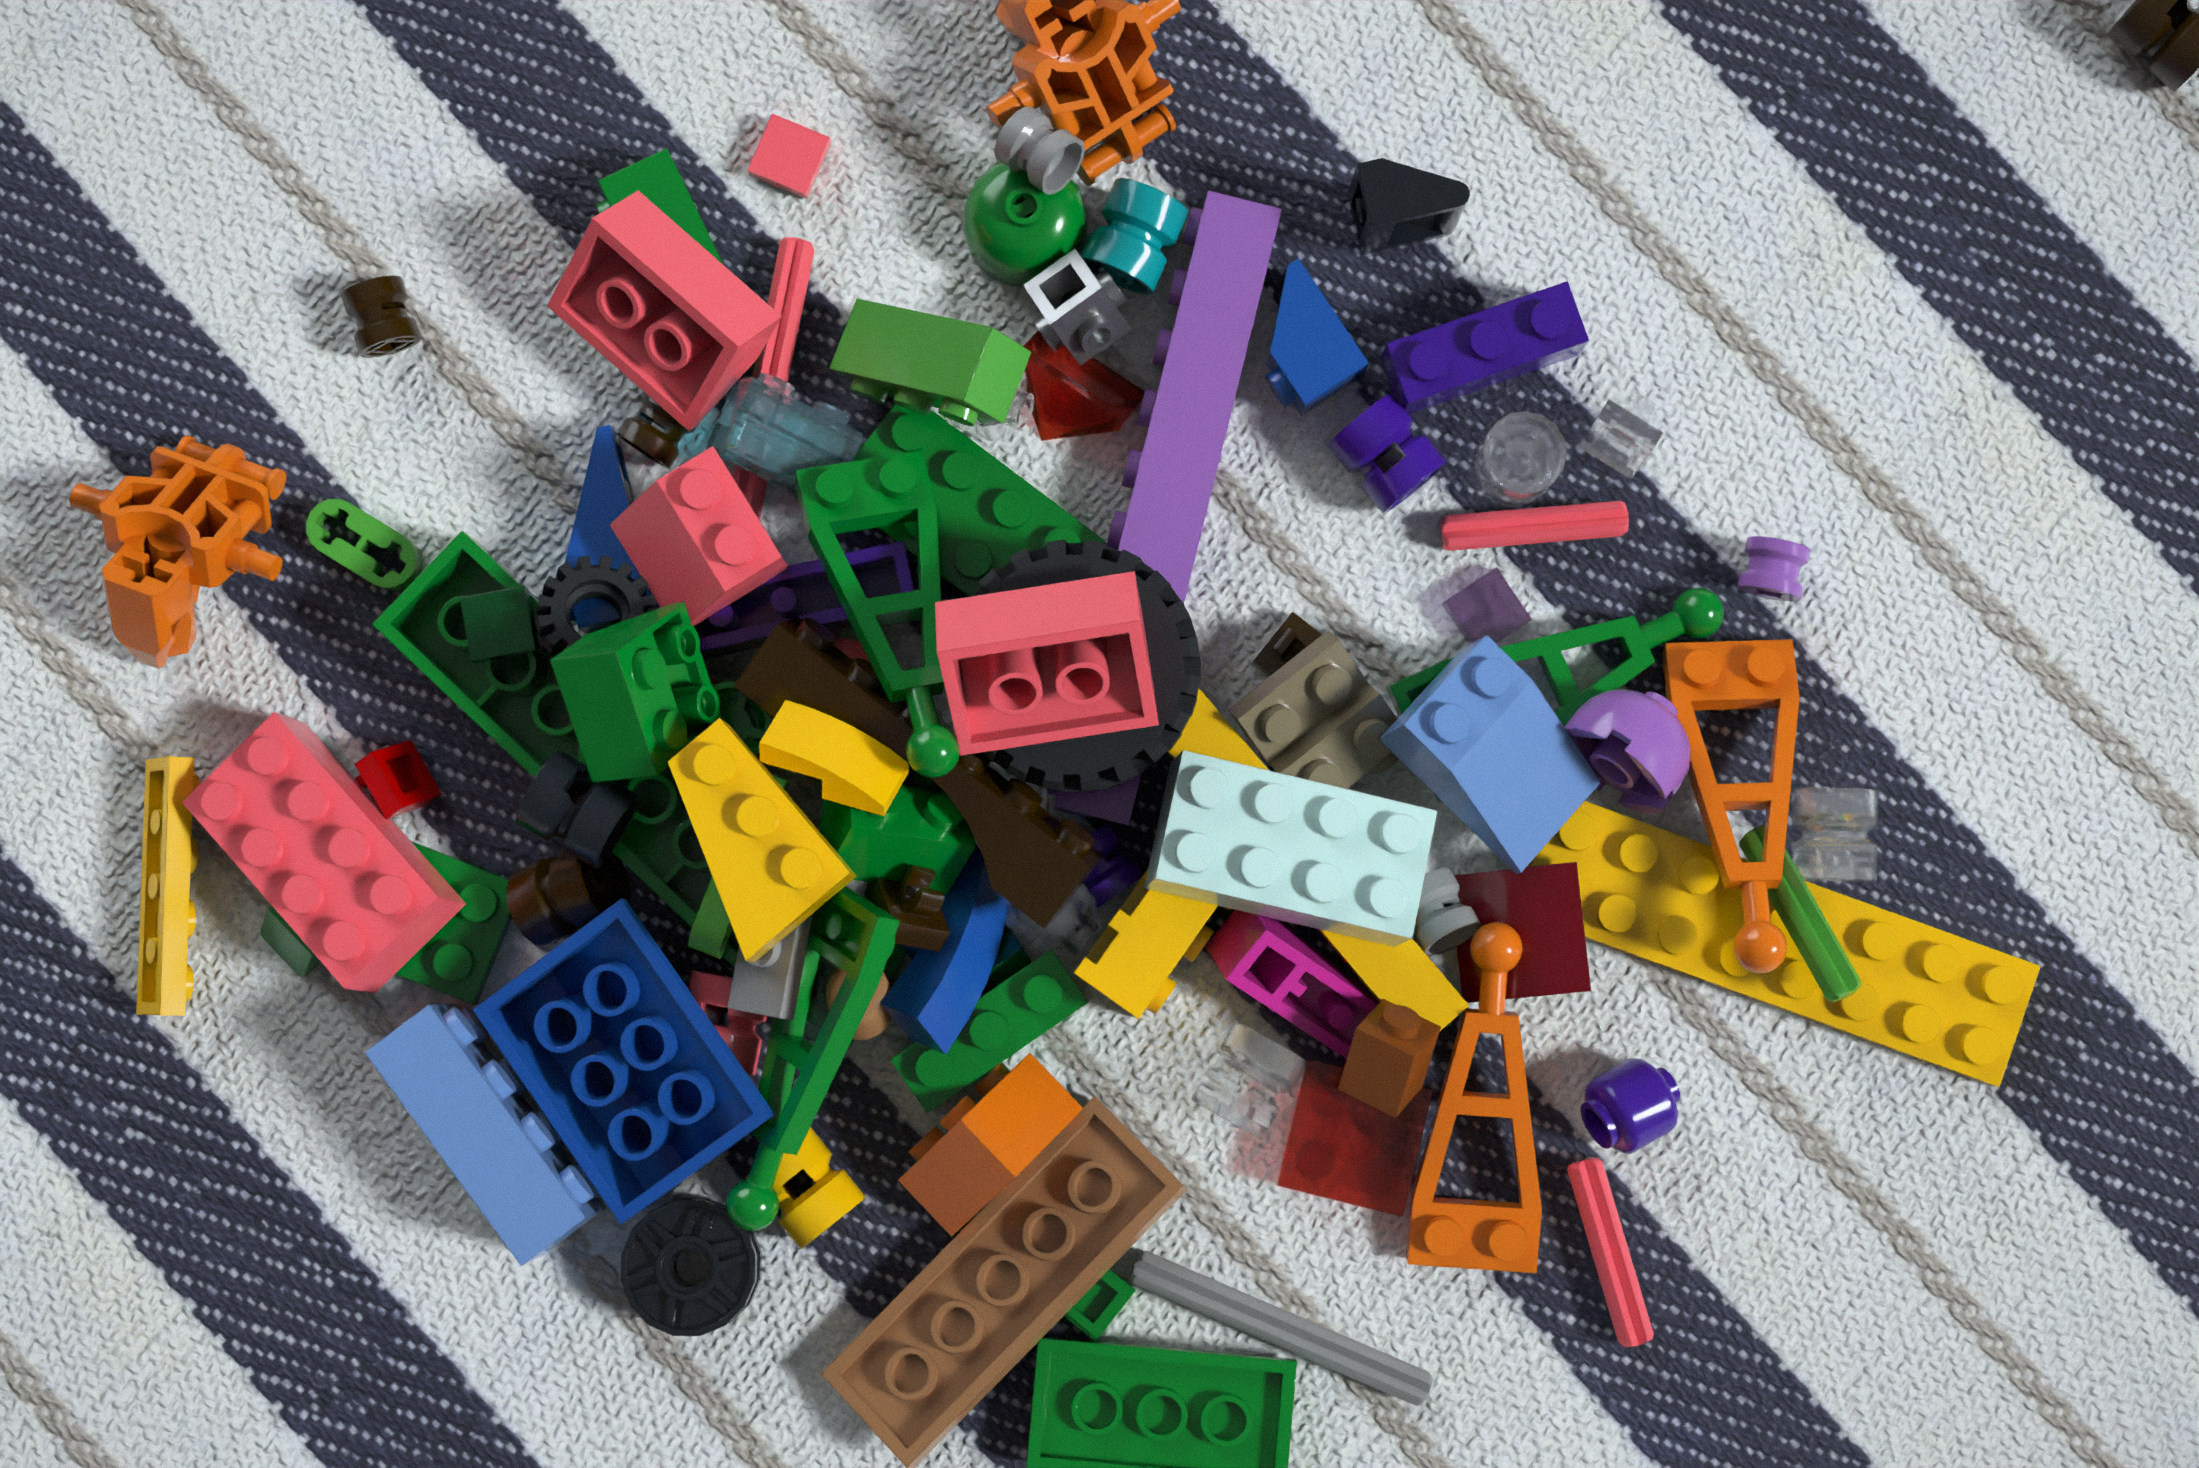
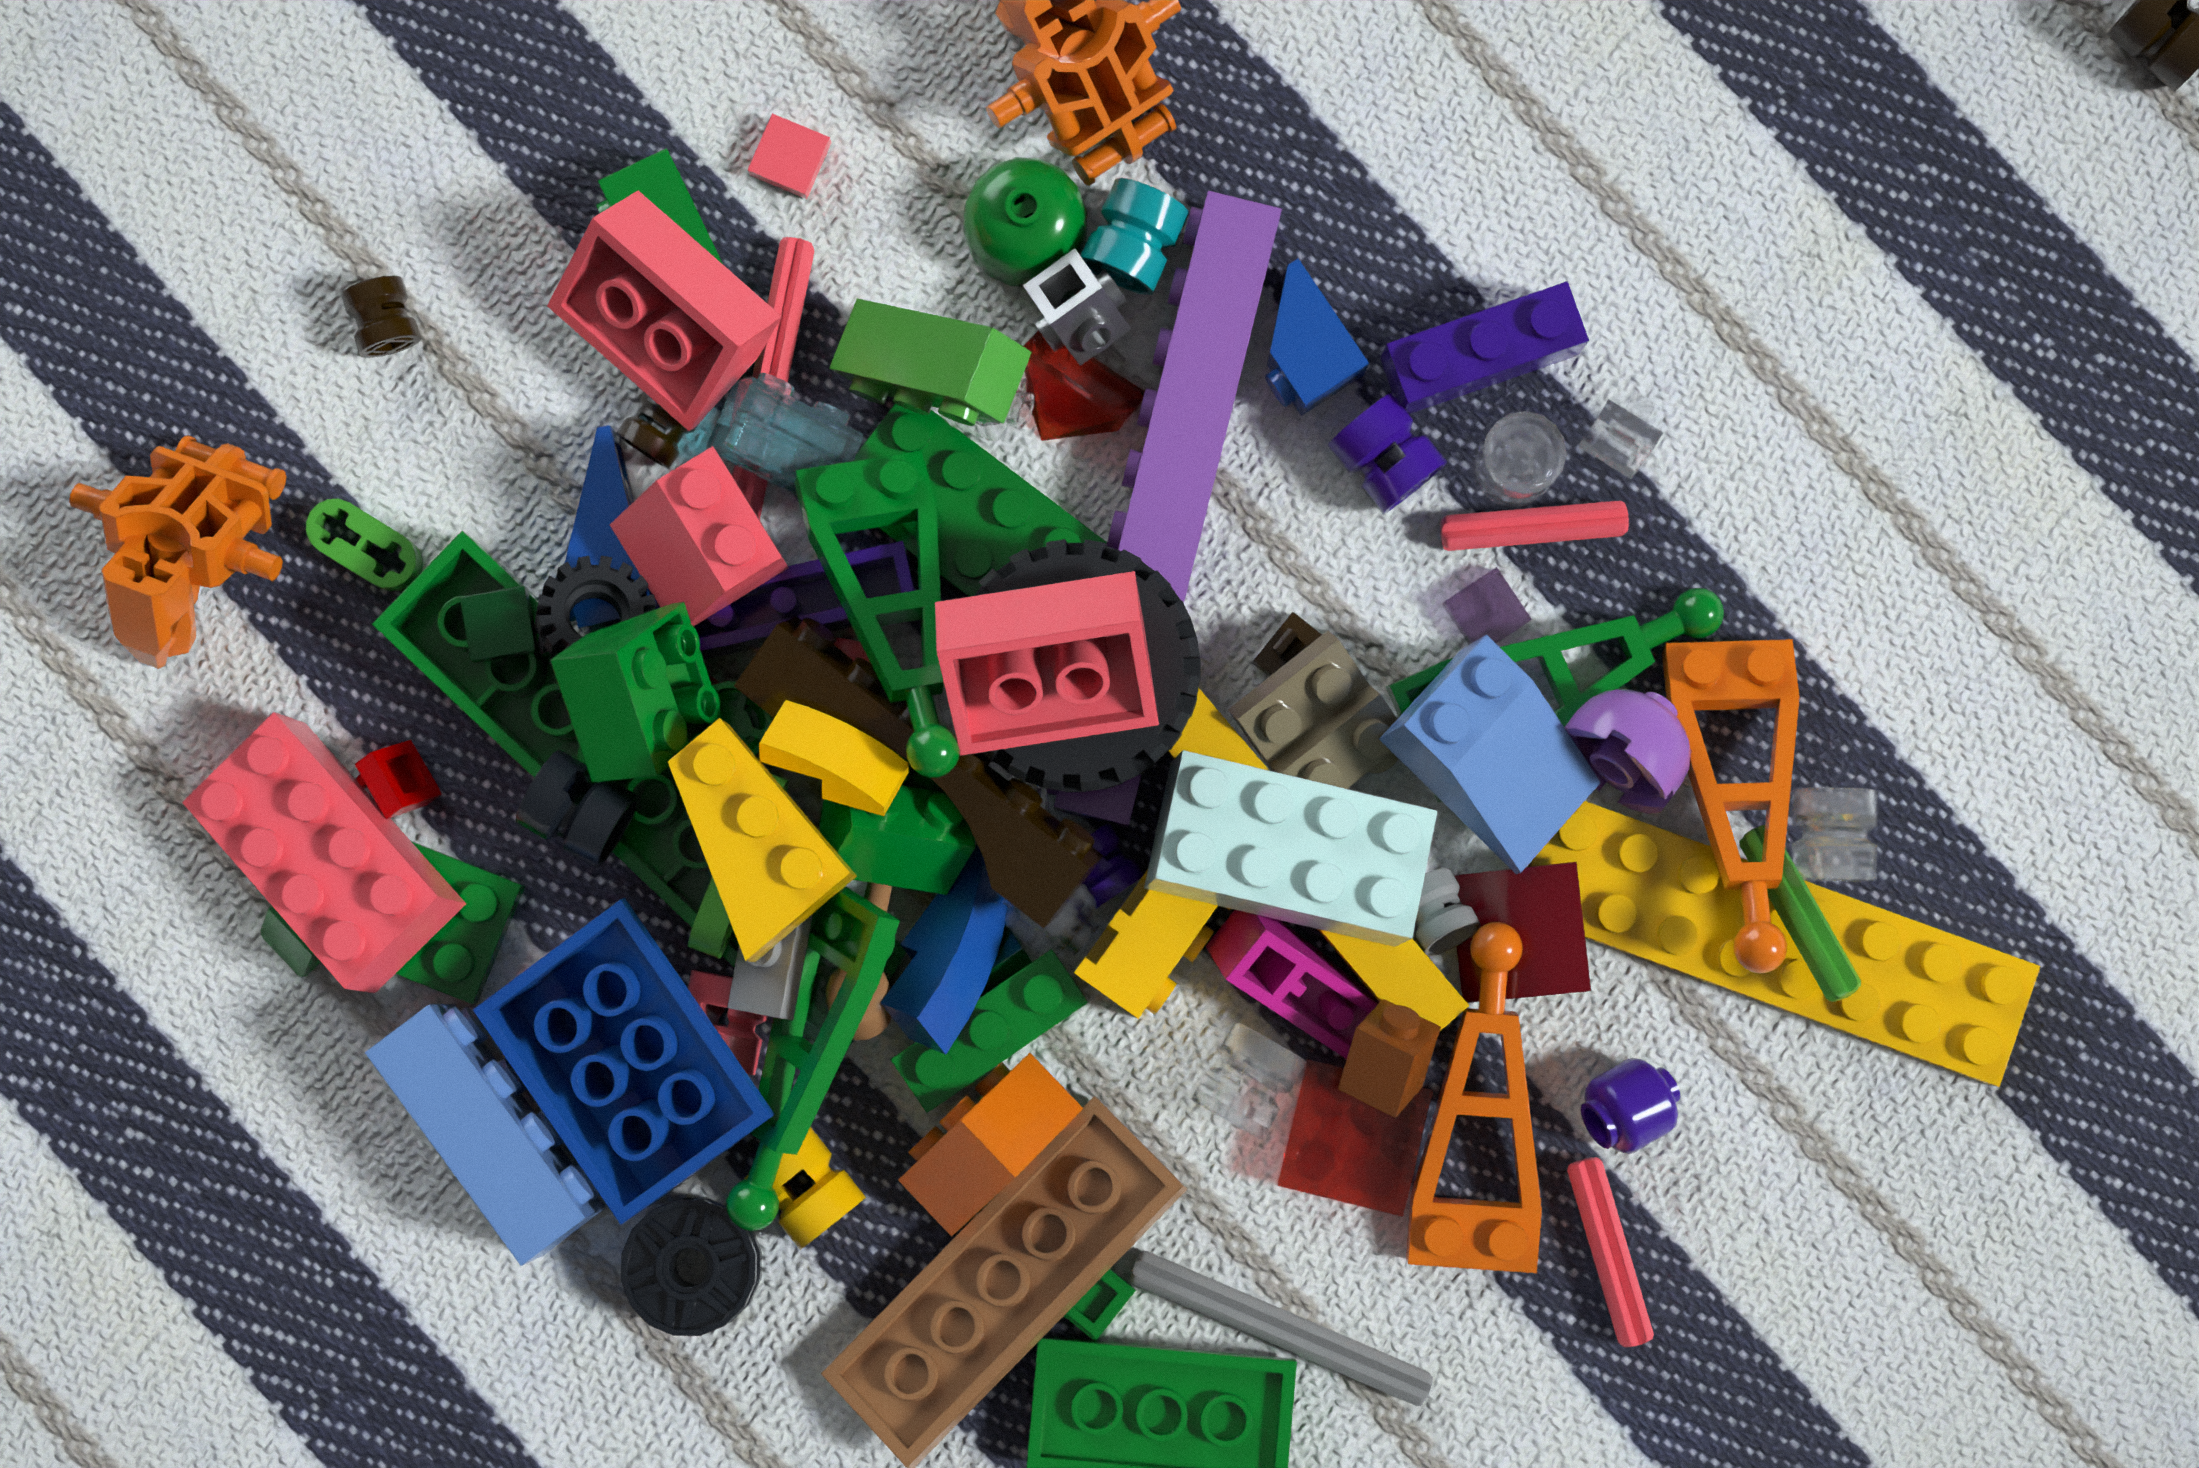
(165, 909): yellow plate -> none
(563, 895): dark brown wheel -> none
(915, 906): dark brown tile -> none
(1034, 146): light grey wheel -> none
(1402, 205): black tile -> none
(1773, 568): medium lavender wheel -> none

